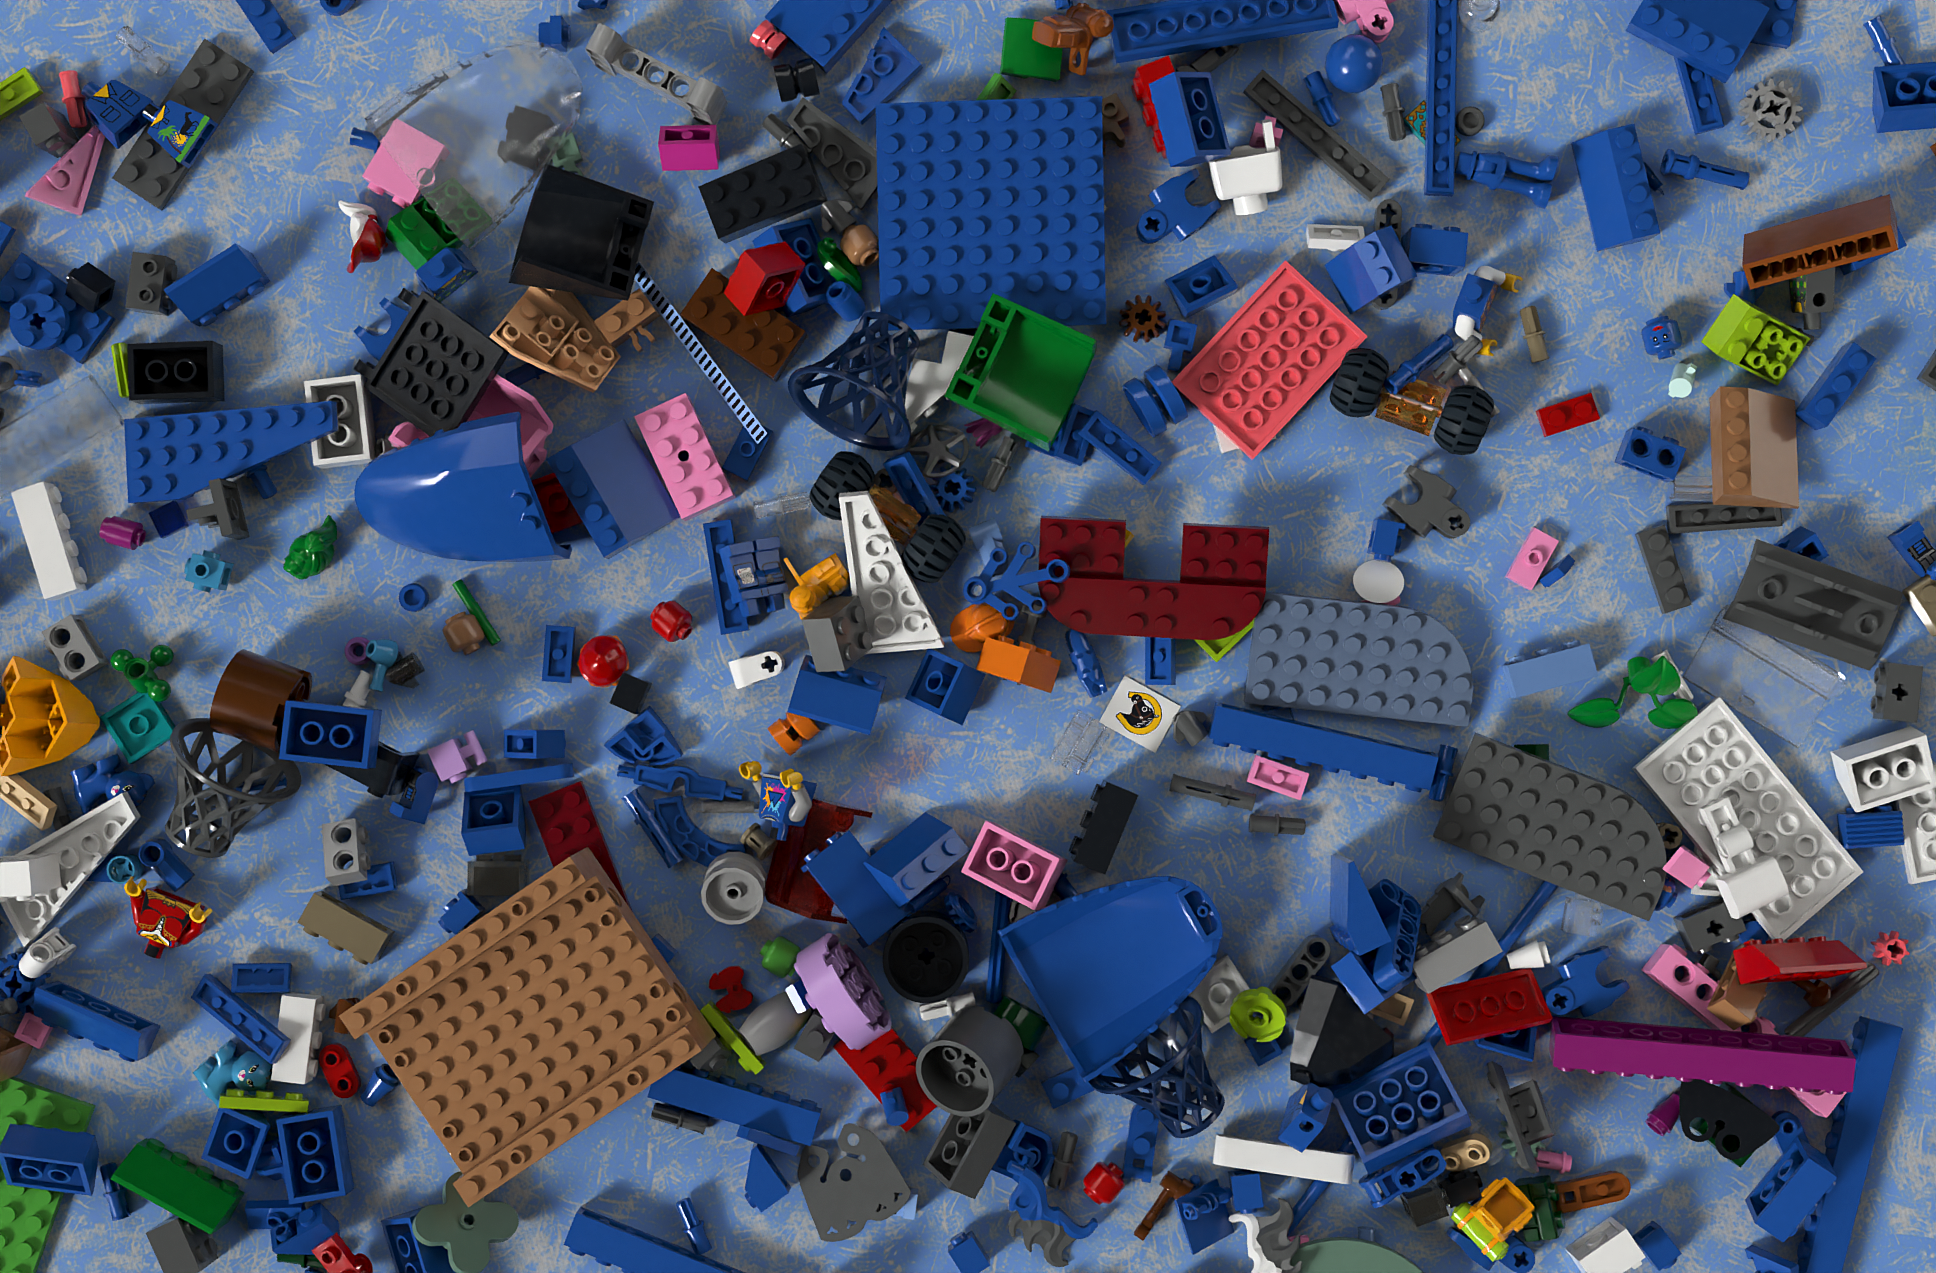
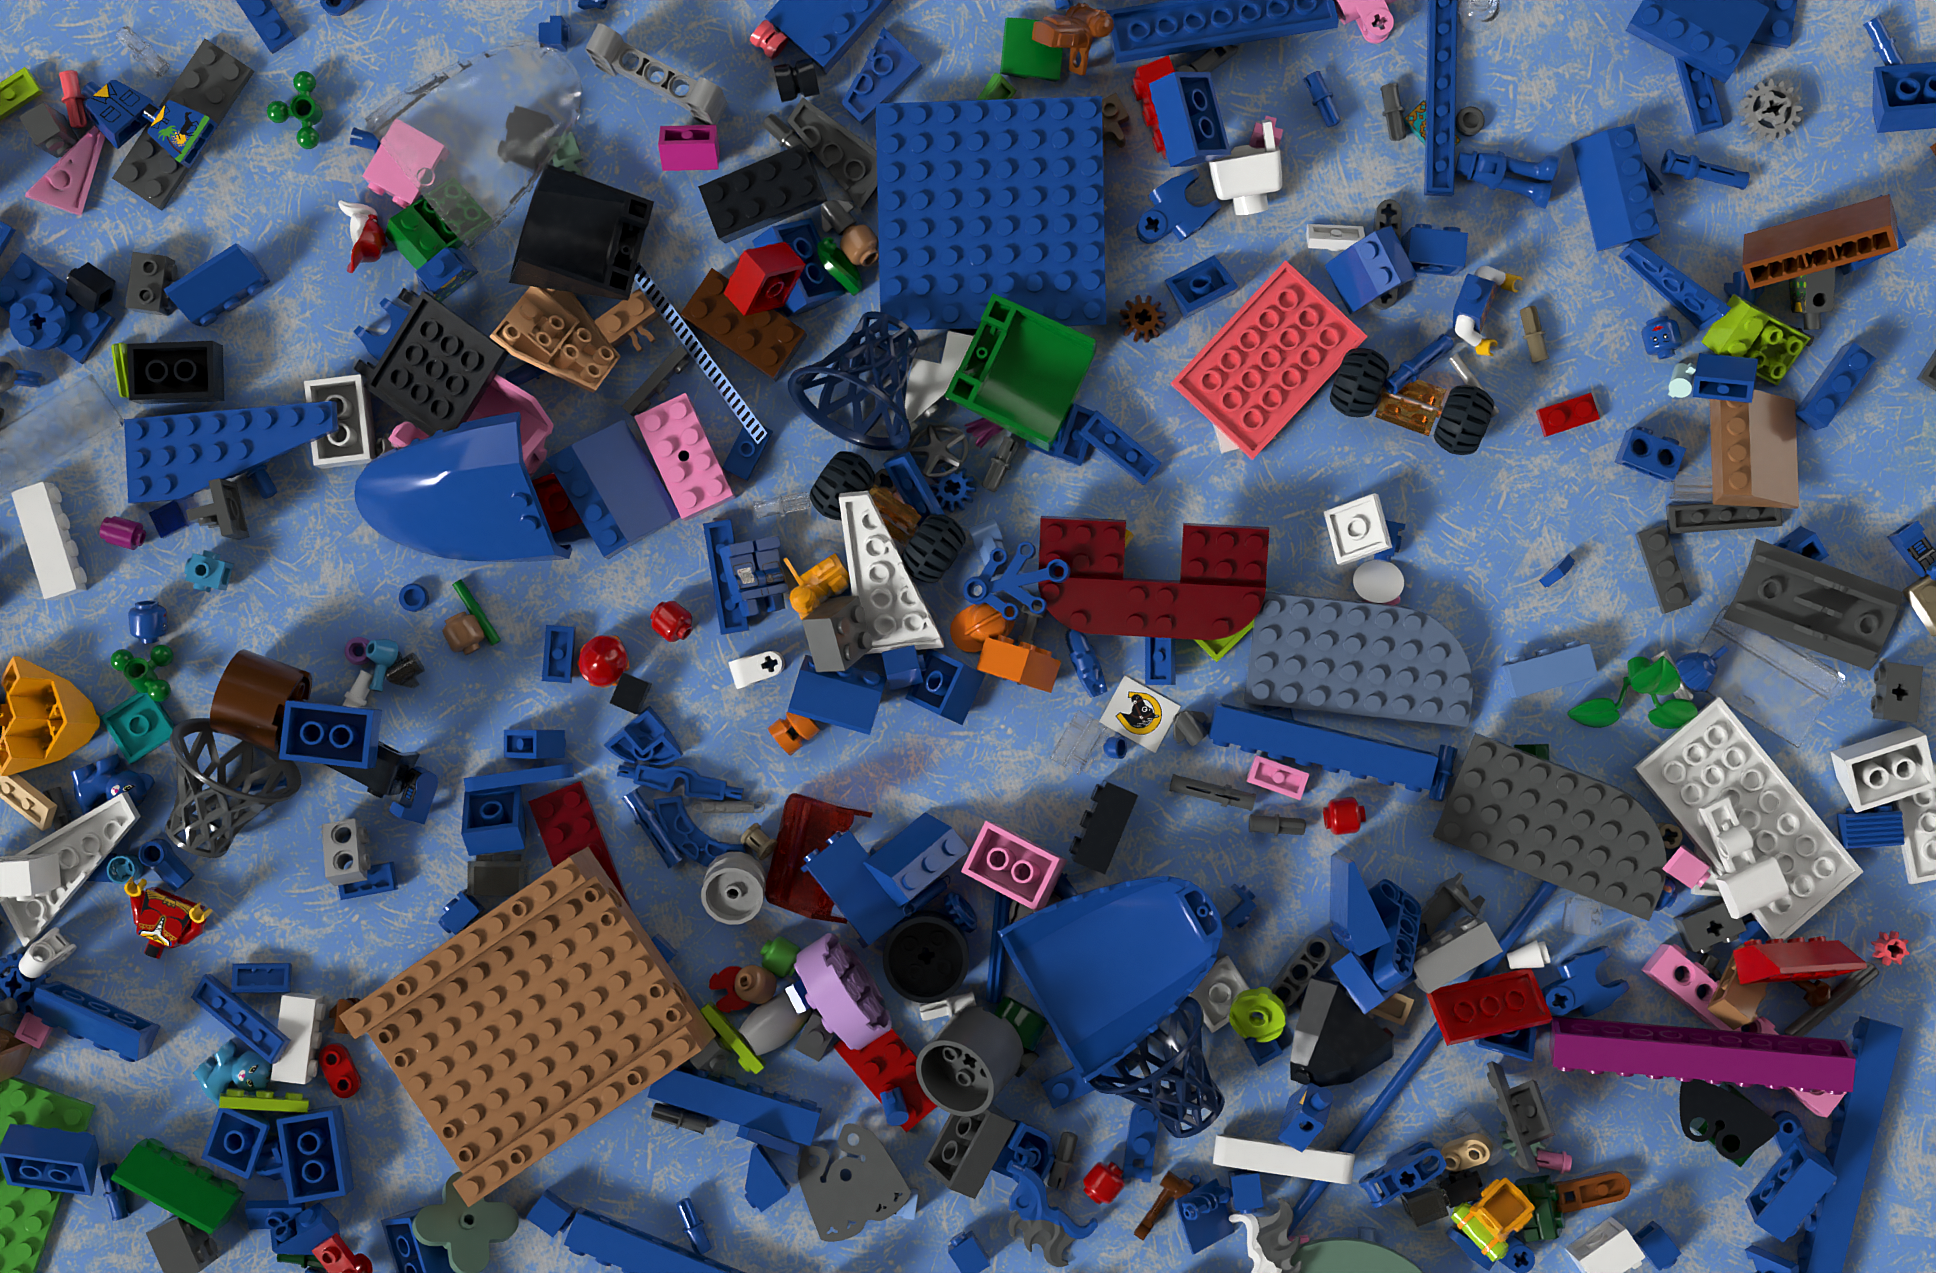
(80, 642): light grey brick -> none
(148, 621): none -> blue head
(279, 111): none -> green piece
(312, 551): green hair -> none
(345, 928): dark tan brick -> none
(380, 1084): blue cone -> none
(452, 759): lavender brick -> none
(551, 1214): none -> blue brick
(657, 382): none -> dark grey plate
(755, 984): none -> medium nougat head
(782, 798): torso -> none
(845, 301): blue brick -> none
(903, 667): none -> blue brick
(1115, 747): none -> blue hinge
(1155, 400): blue wheel -> none
(1179, 339): blue plate -> none
(1240, 913): none -> blue bracket
(1316, 135): dark grey plate -> none
(1343, 816): none -> red head
(1354, 63): blue piece -> none
(1357, 529): none -> white tile
(1400, 1107): blue slope -> none
(1432, 507): dark grey piece -> none
(1458, 359): dark grey axle -> none
(1532, 558): bright pink plate -> none
(1664, 1116): magenta cone -> none
(1679, 290): none -> blue wing
(1699, 669): none -> blue piece
(1725, 378): none -> blue brick

